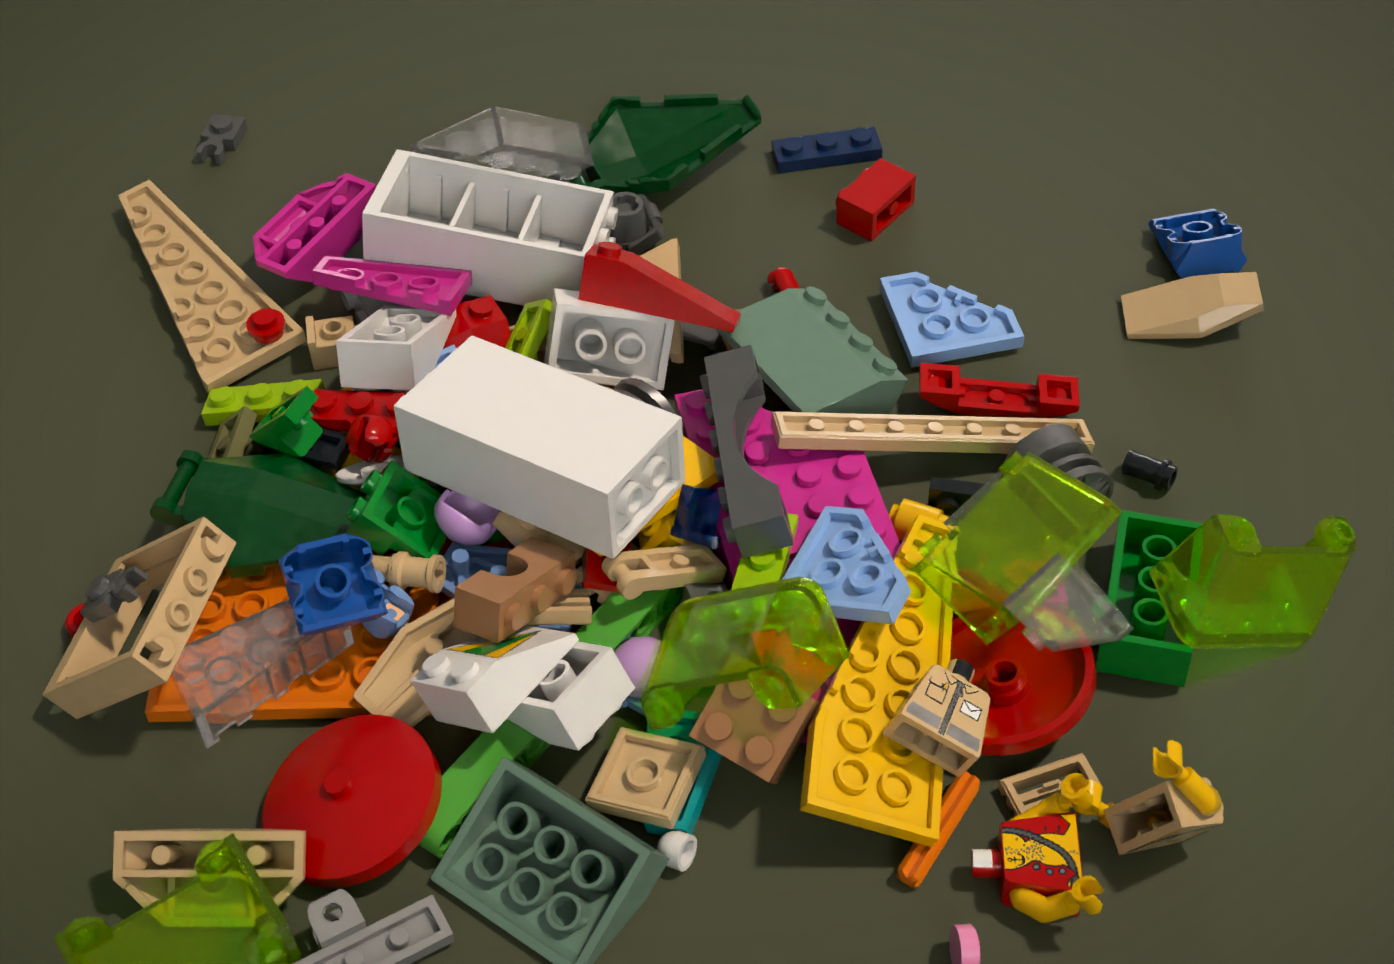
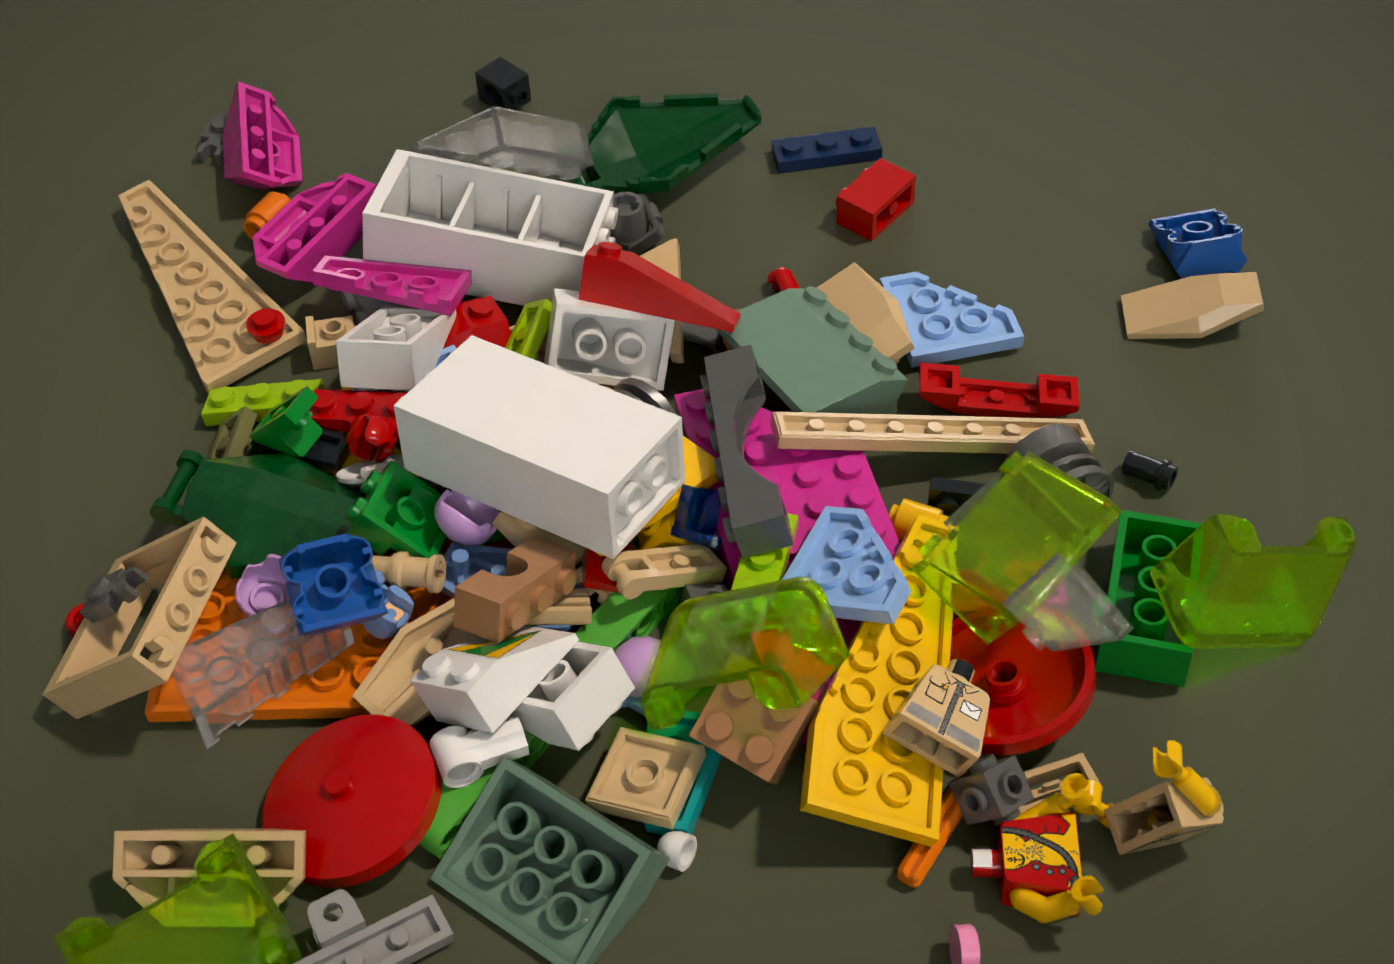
(260, 142): none -> dark pink wedge
(261, 586): none -> lavender hair
(264, 212): none -> orange brick
(465, 754): none -> white piece
(503, 85): none -> black brick
(870, 310): none -> tan piece
(992, 790): none -> dark grey brick

